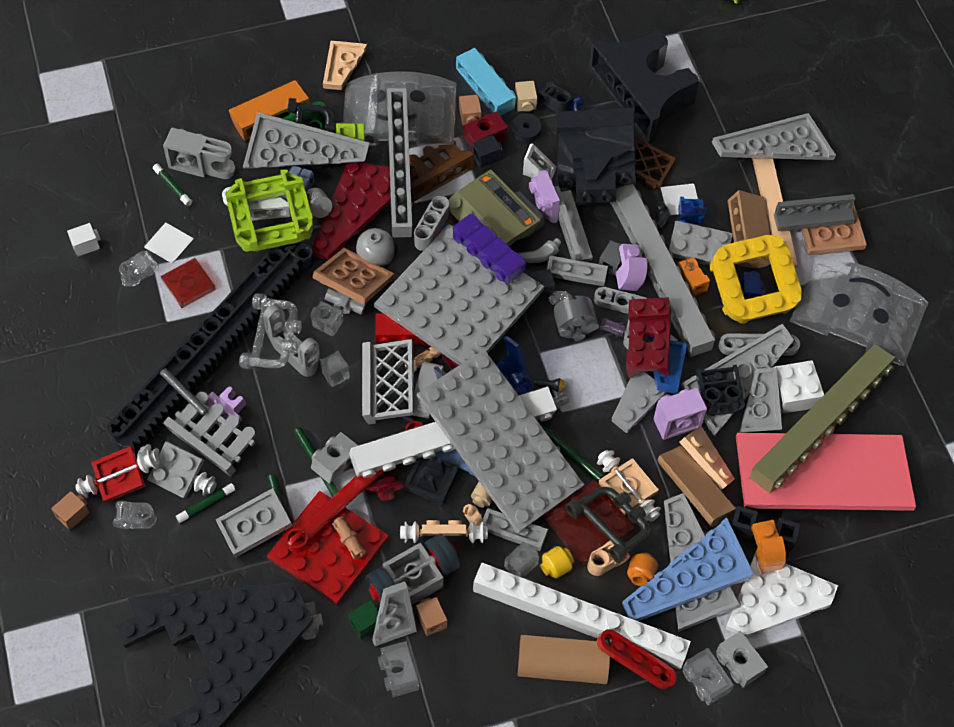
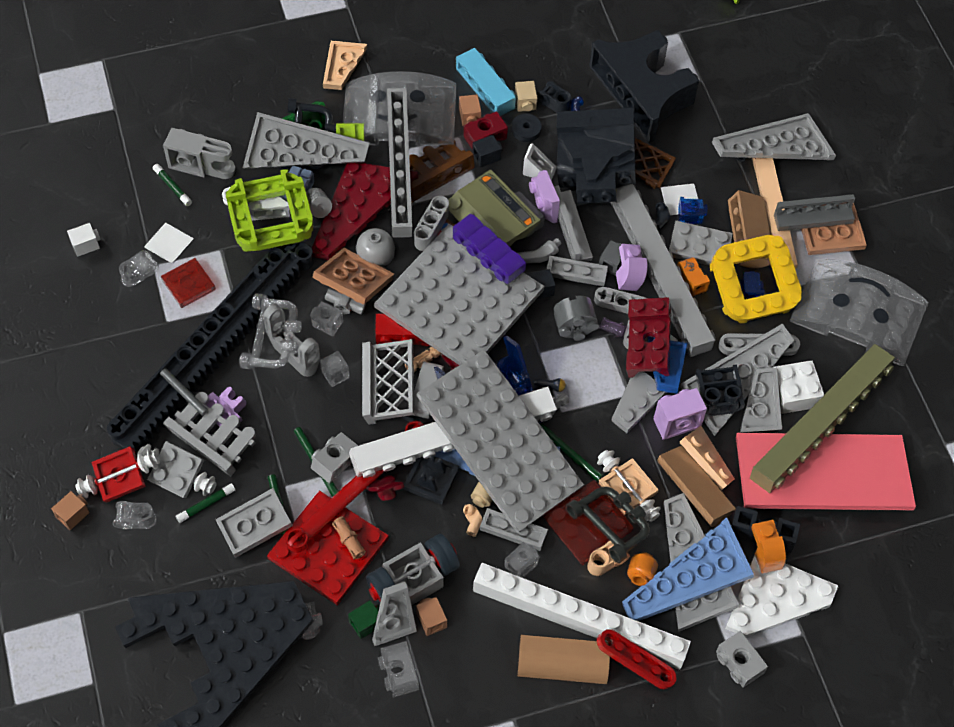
(271, 103): orange brick -> none
(434, 528): plate -> none
(557, 562): yellow head -> none
(558, 296): clear arm -> none
(706, 665): clear brick -> none

